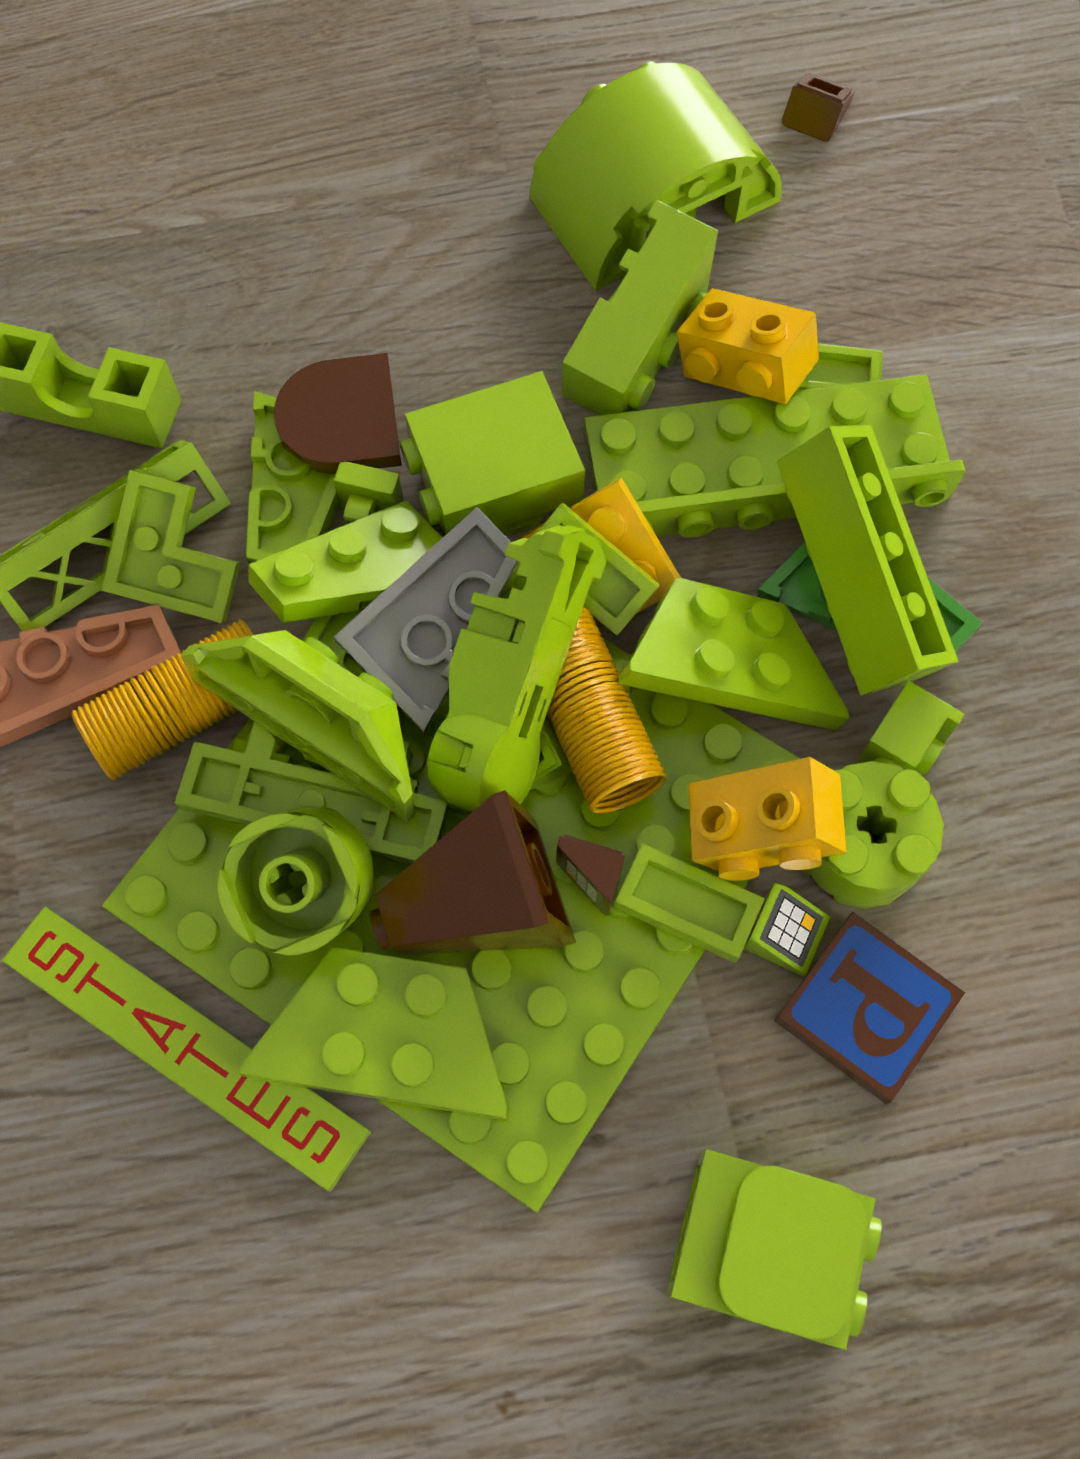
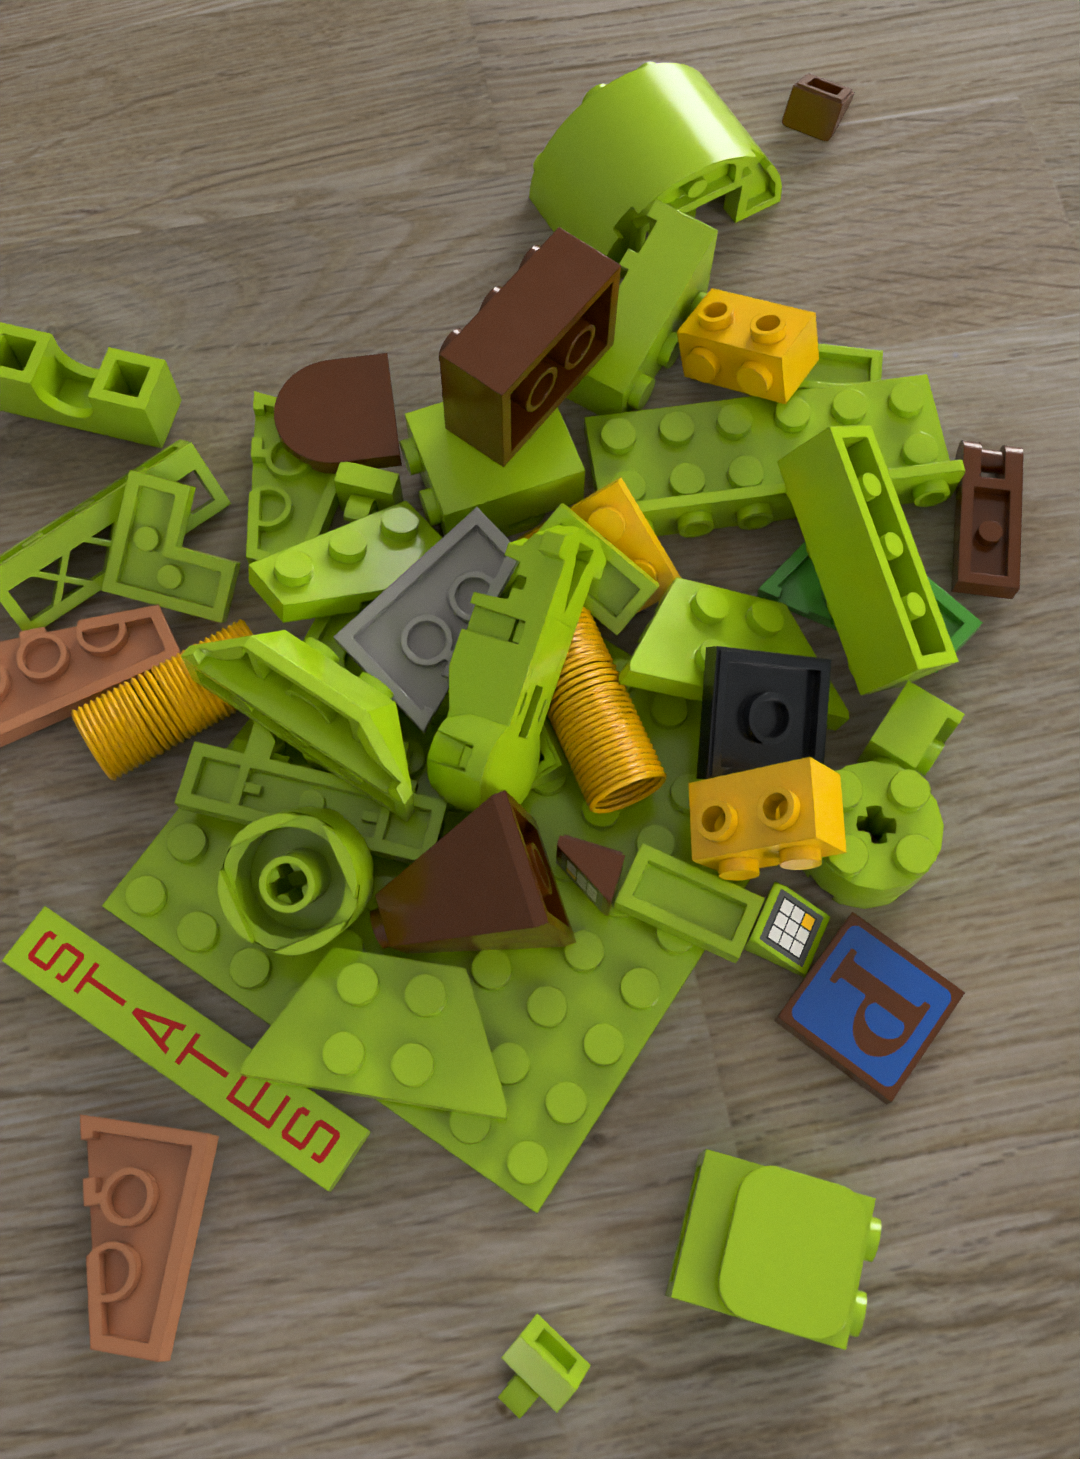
(145, 1222): none -> nougat wing
(529, 345): none -> reddish brown brick
(543, 1368): none -> lime tile
(761, 710): none -> black tile
(988, 521): none -> reddish brown plate

